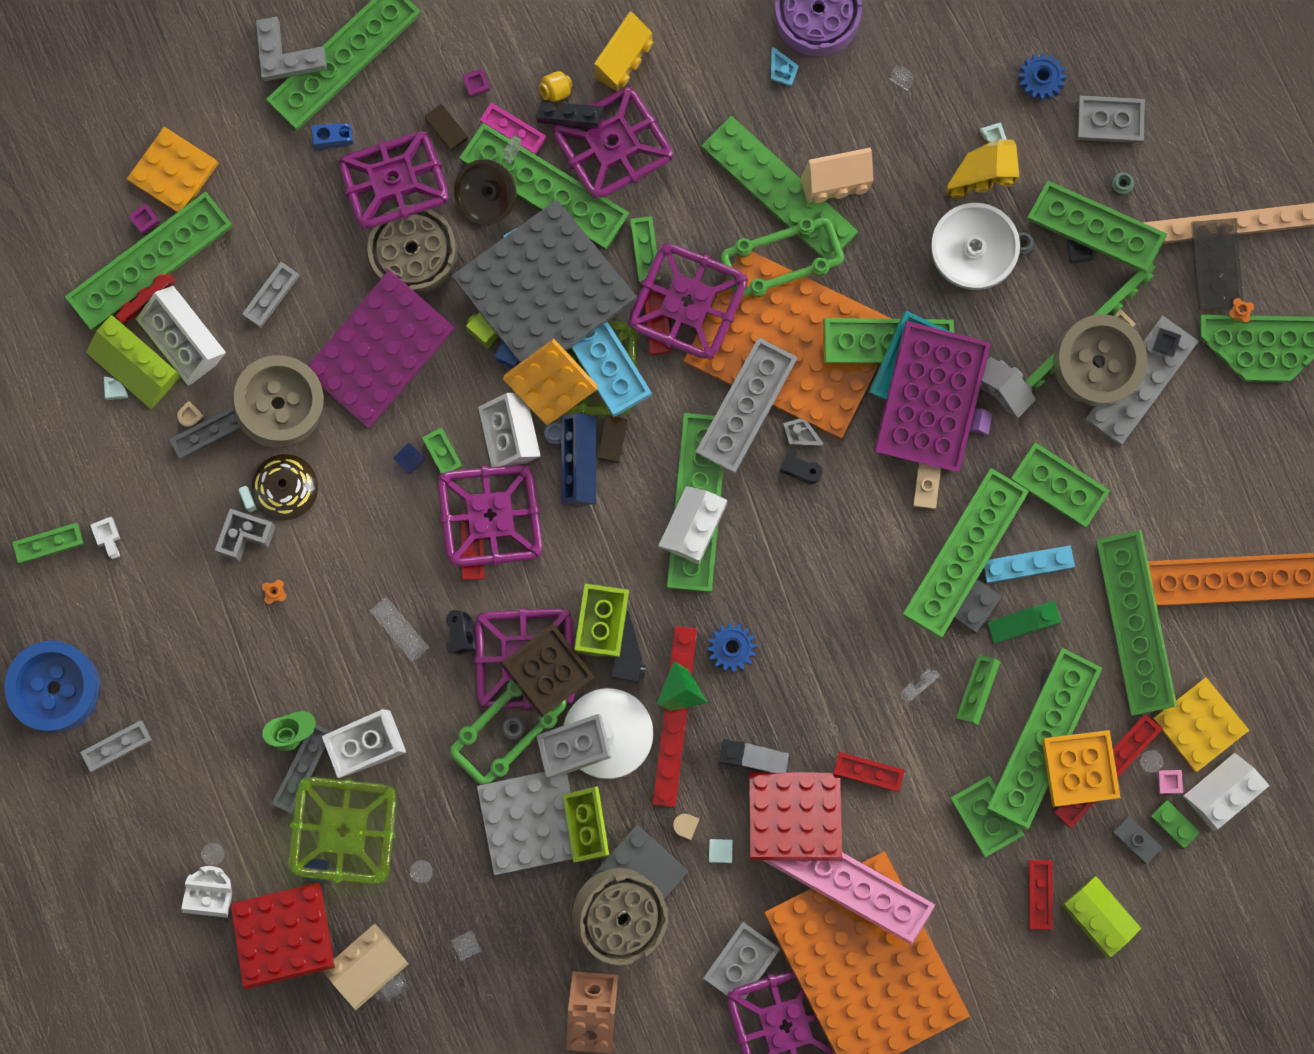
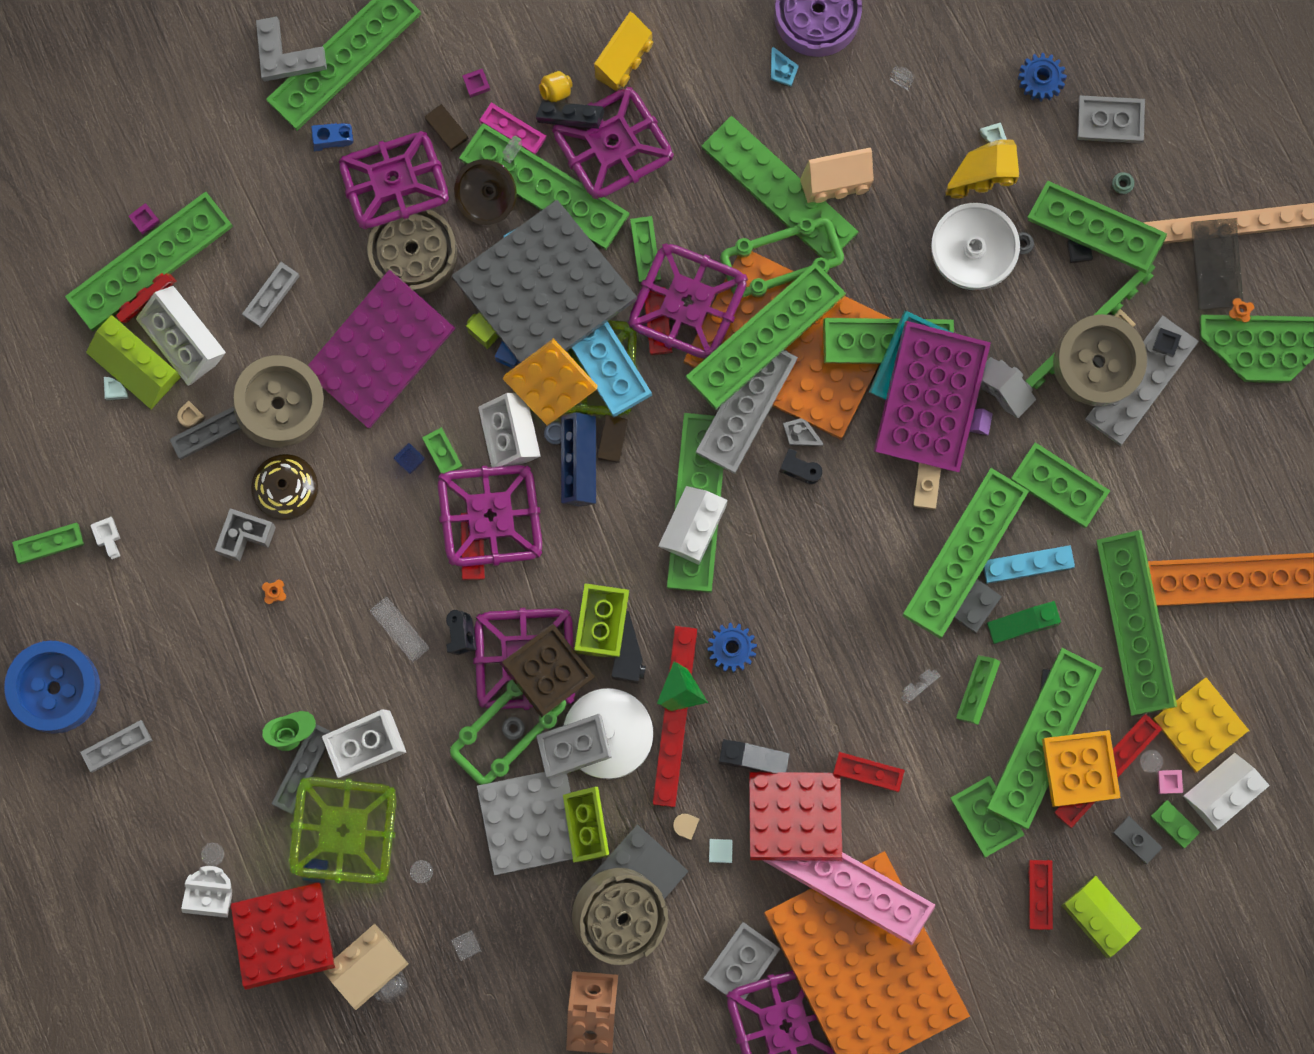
(172, 170): light orange plate -> none
(247, 499): light aqua tile -> none
(765, 336): none -> bright green plate

